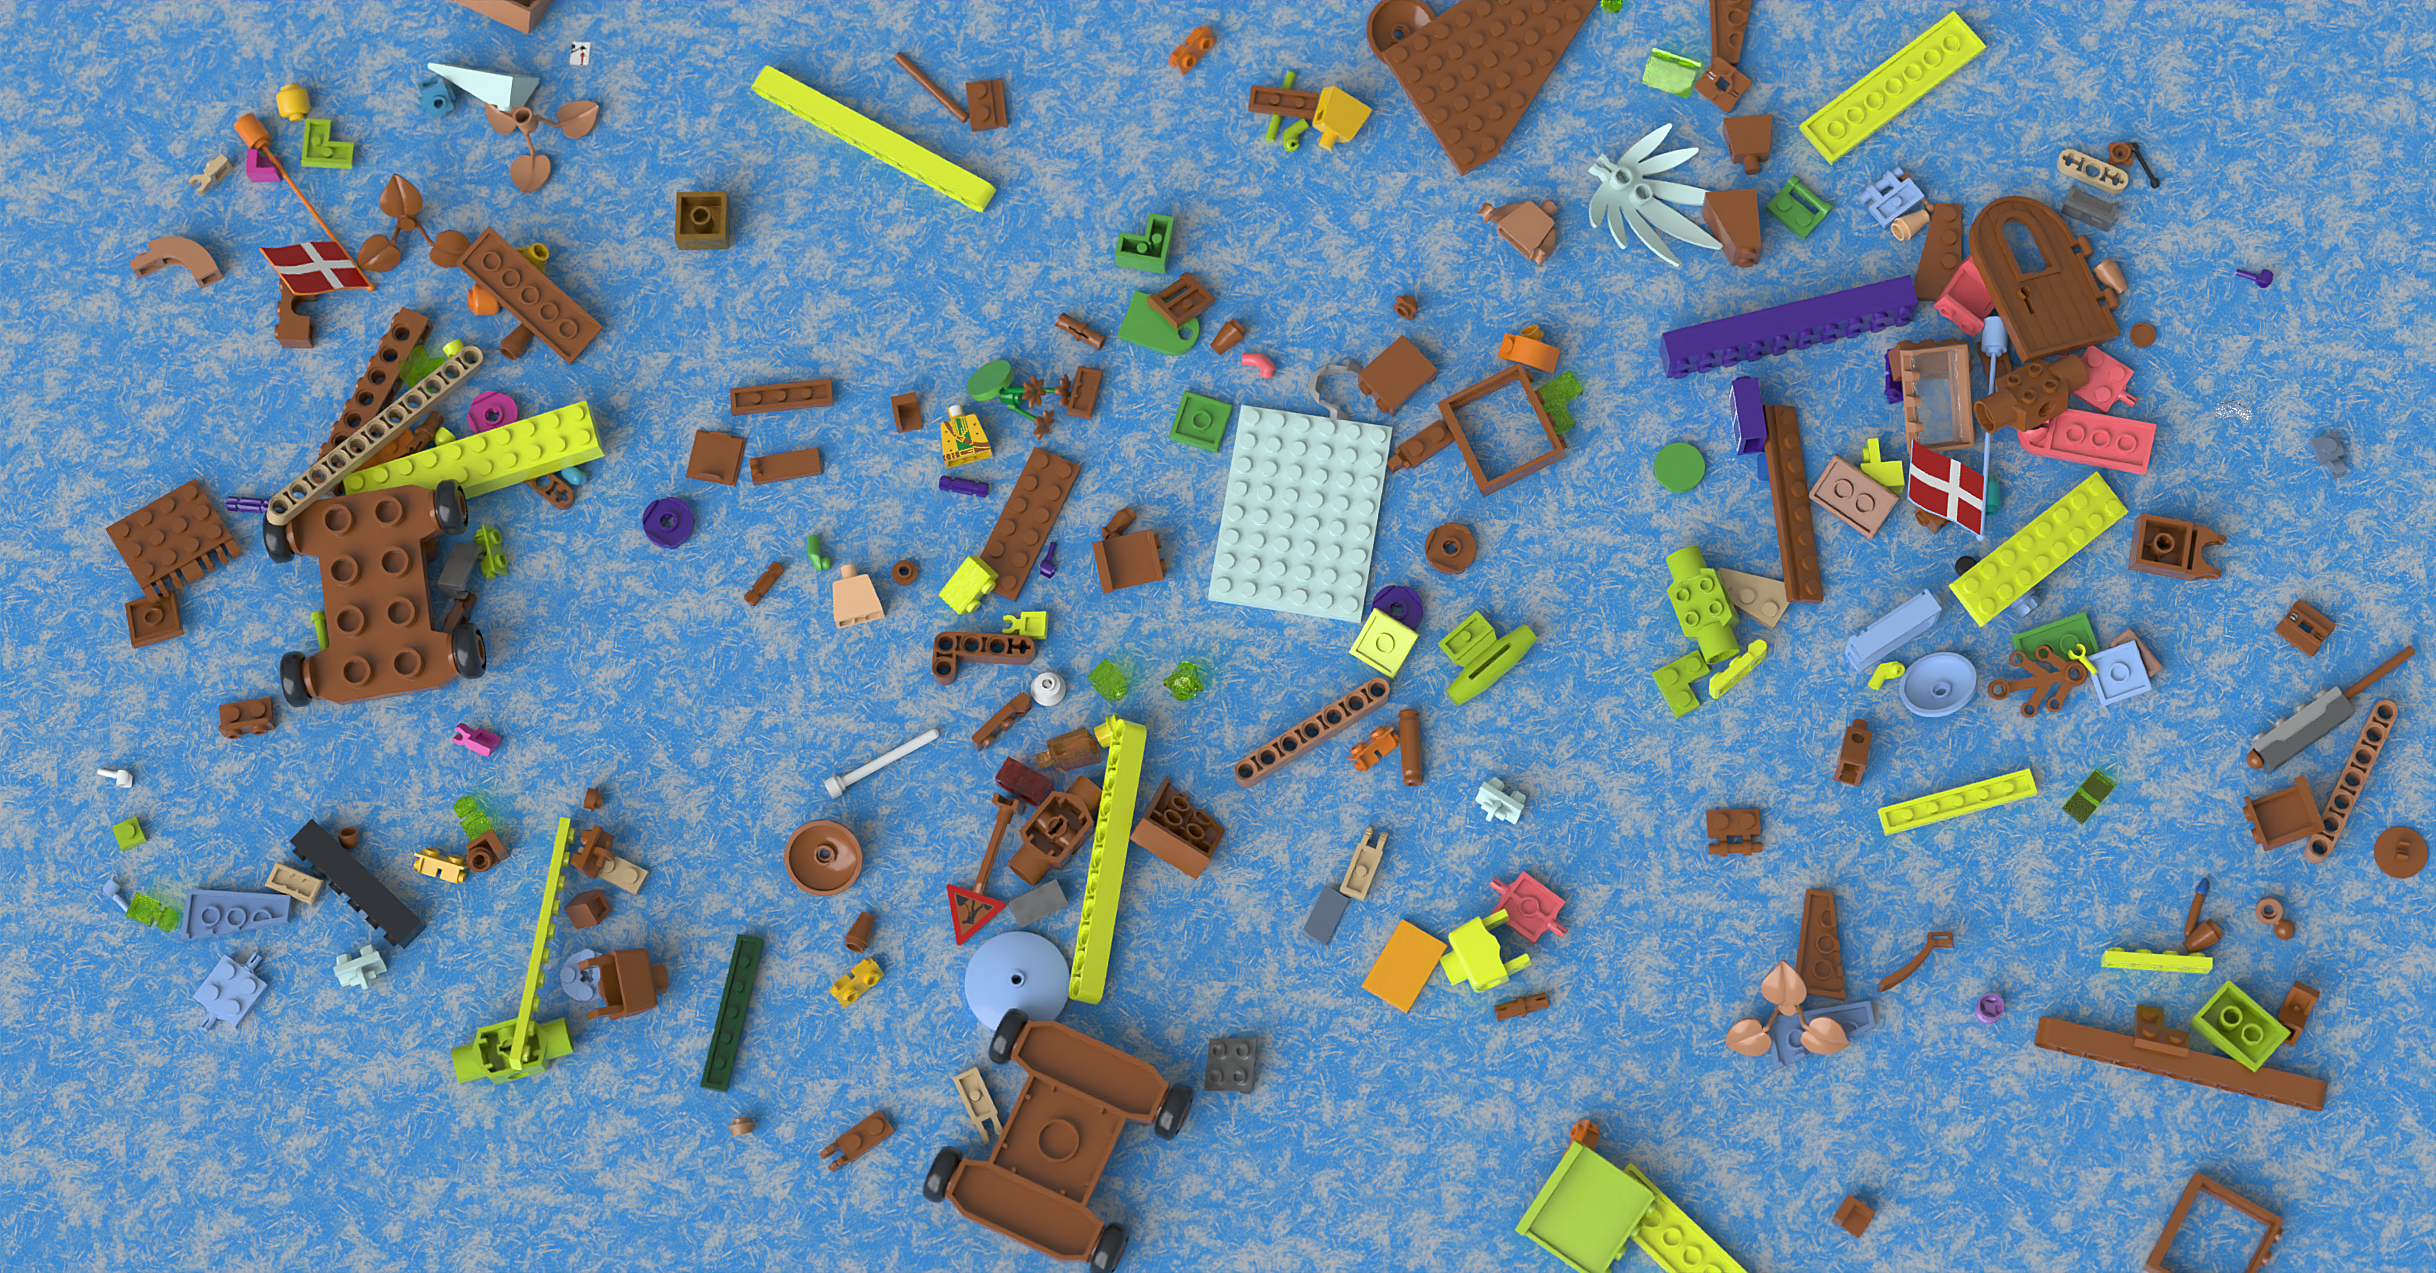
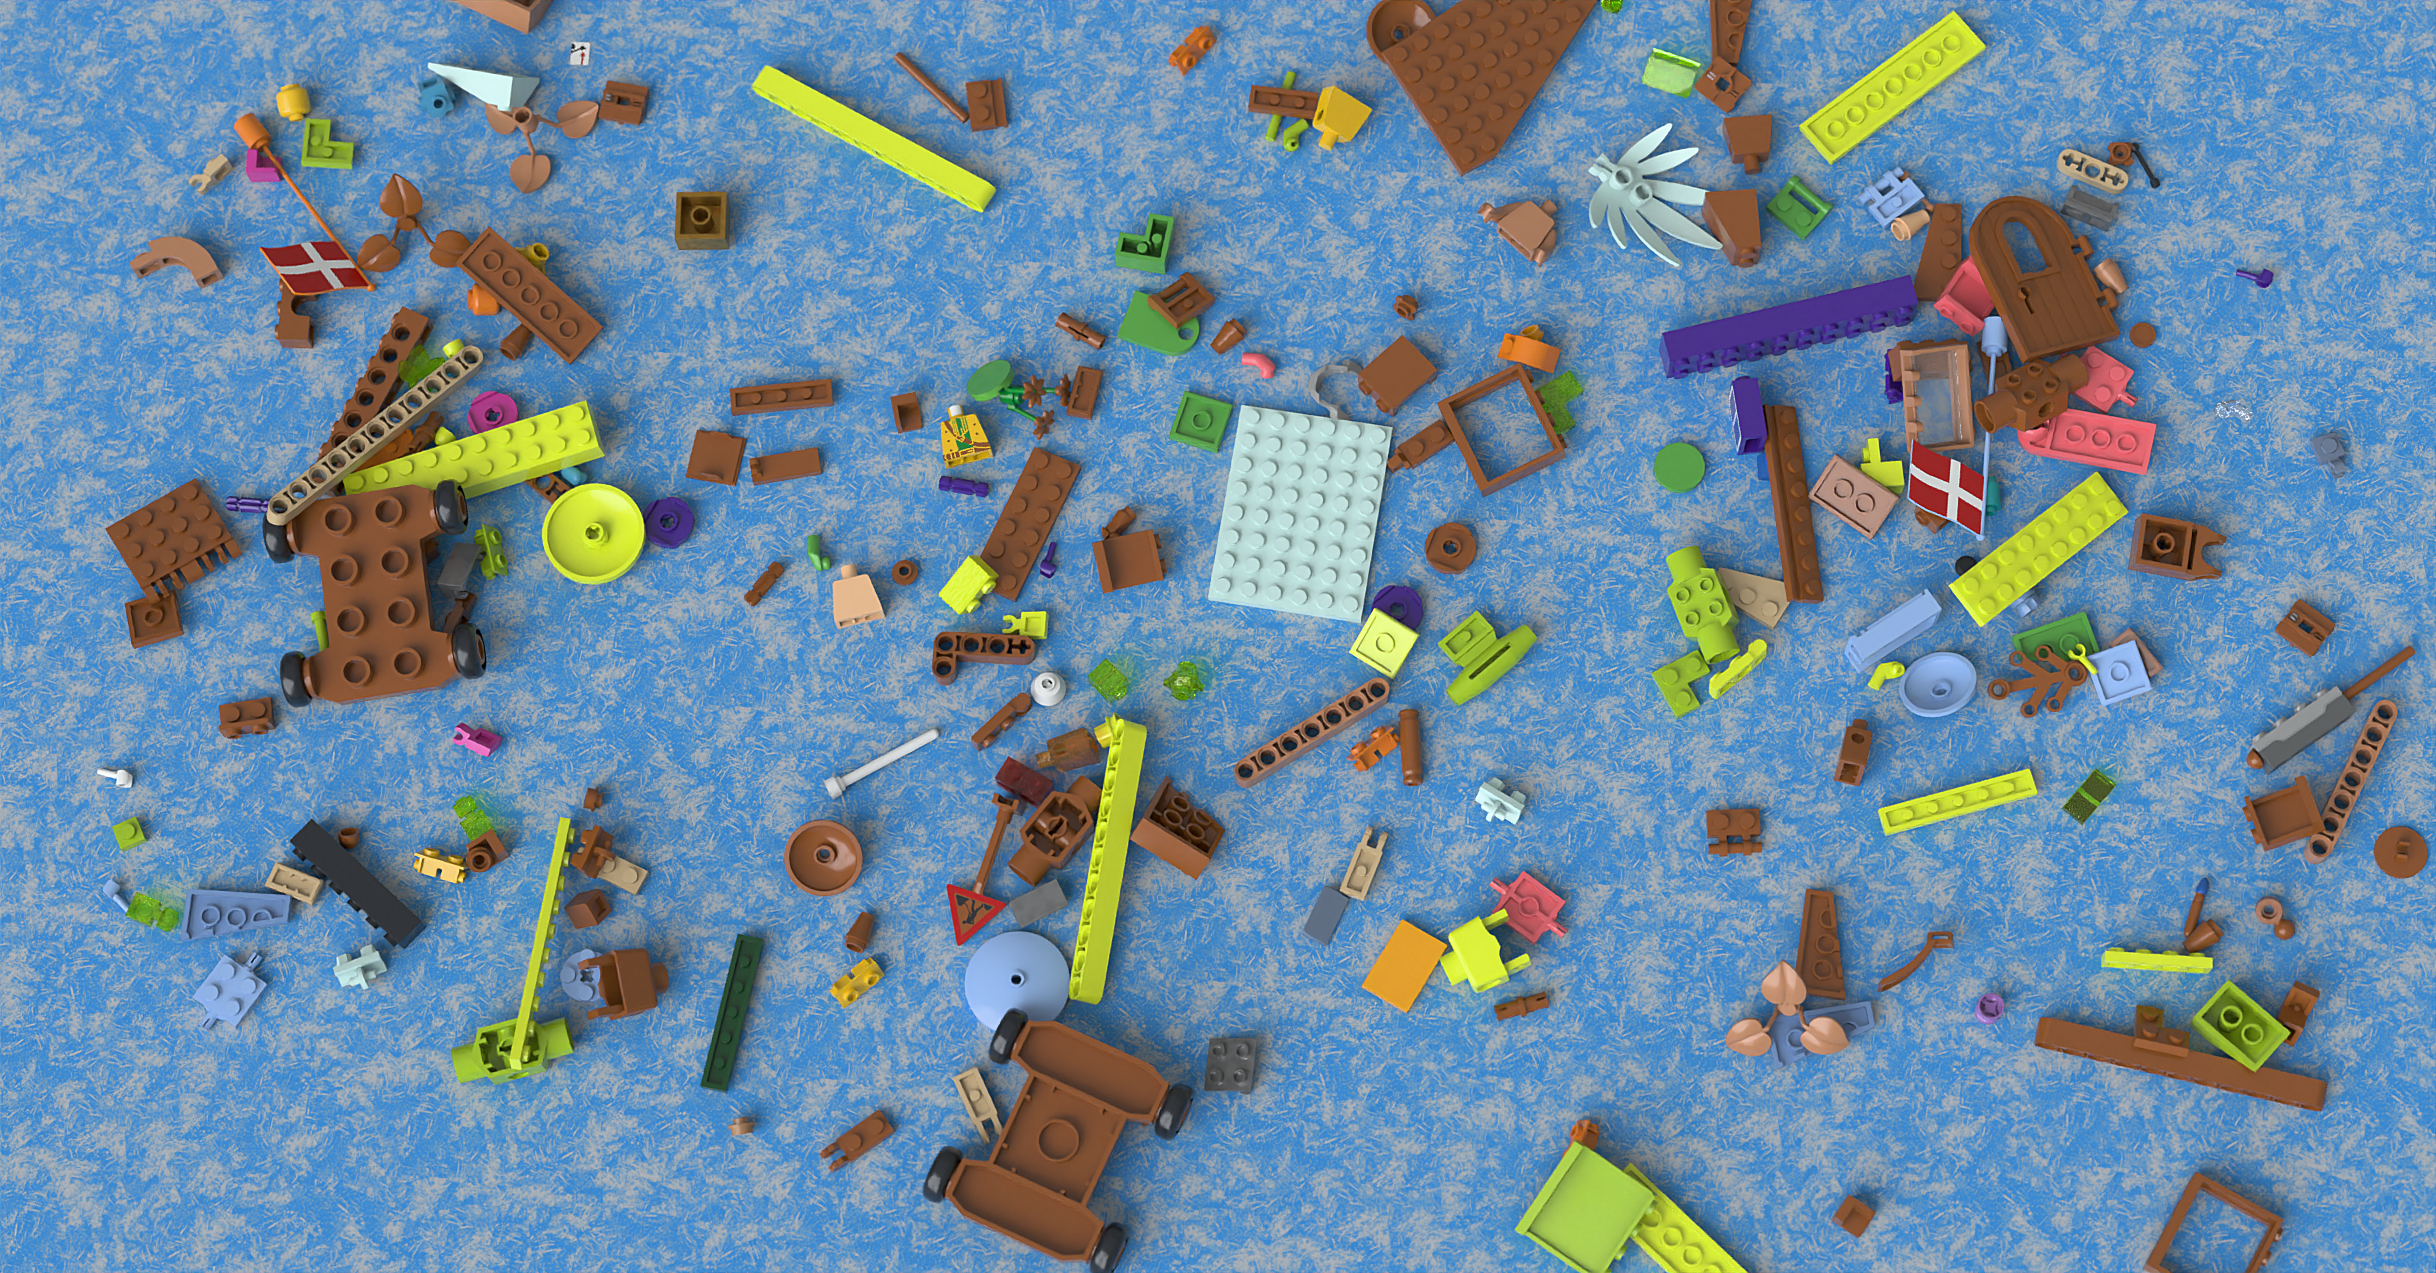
(593, 533): none -> neon yellow dish
(616, 92): none -> dark orange piece

